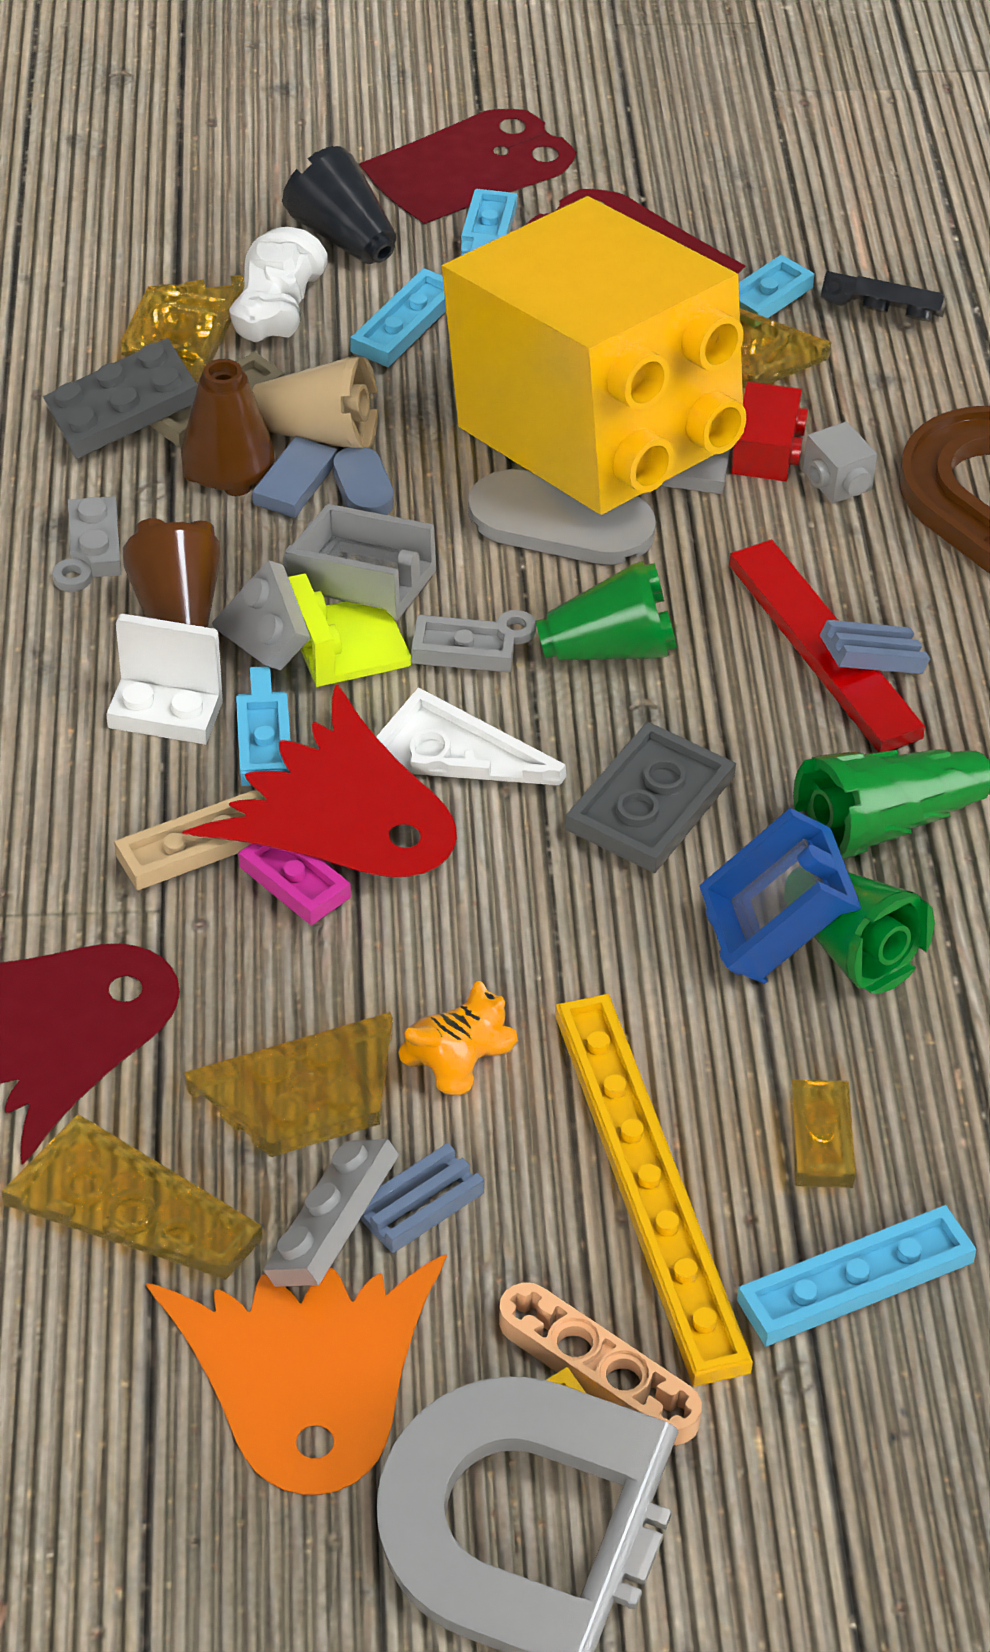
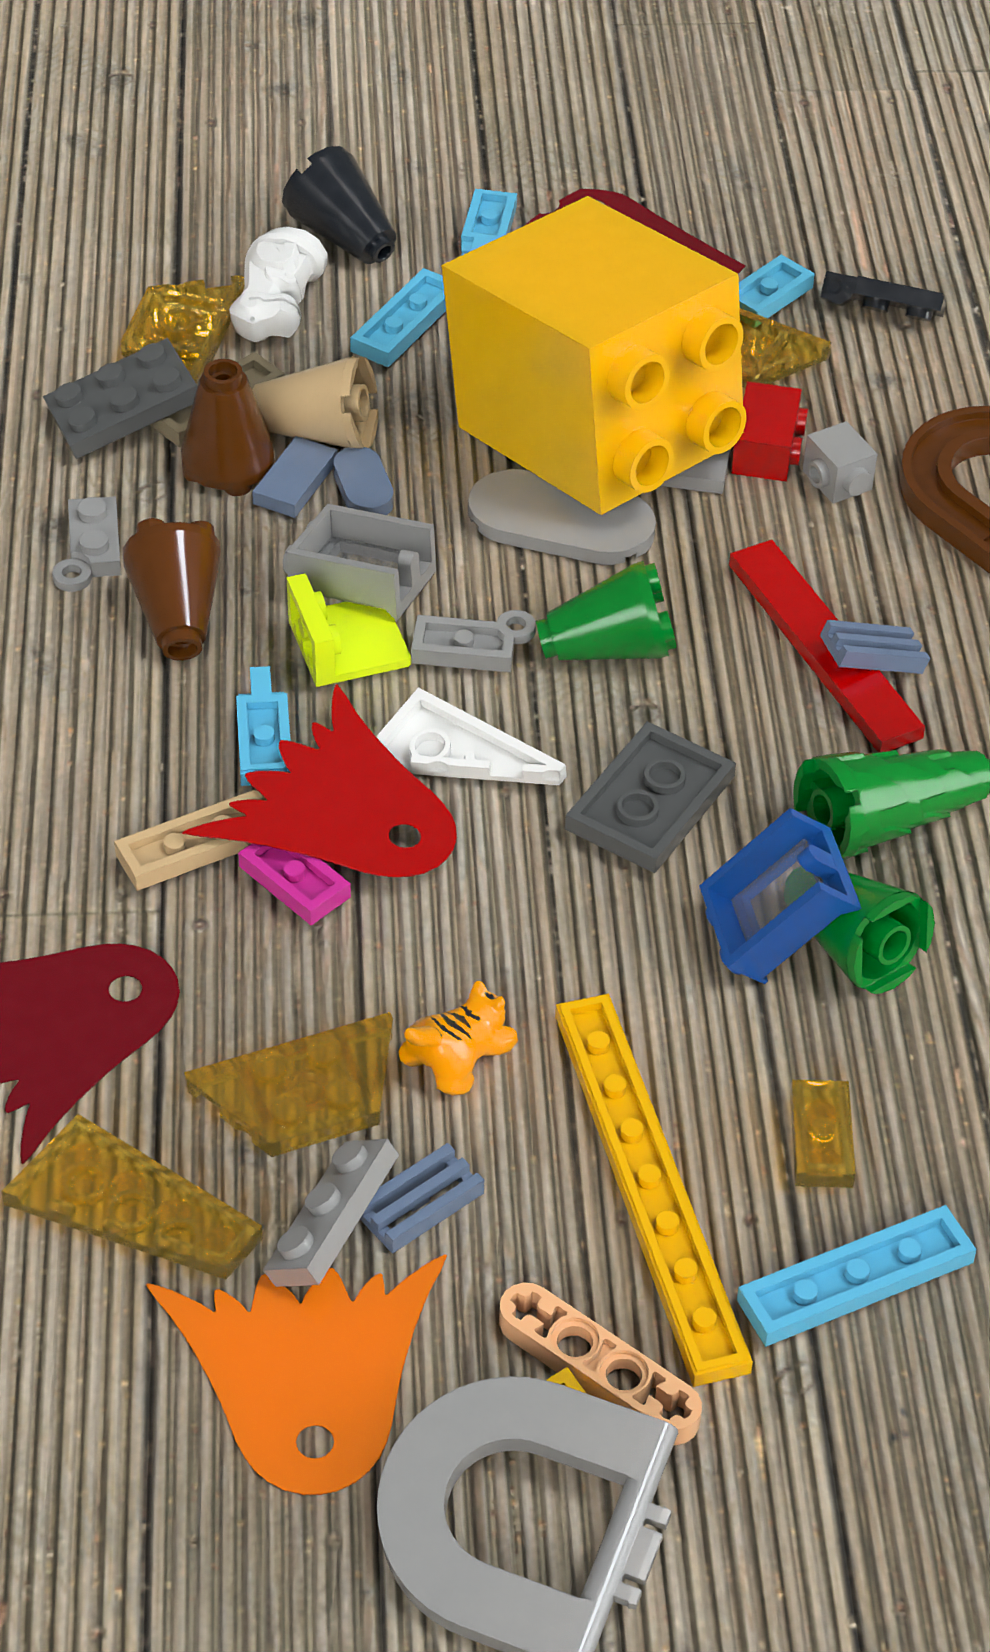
(167, 679): white bracket -> none
(265, 618): light grey wing -> none
(445, 168): dark red piece -> none

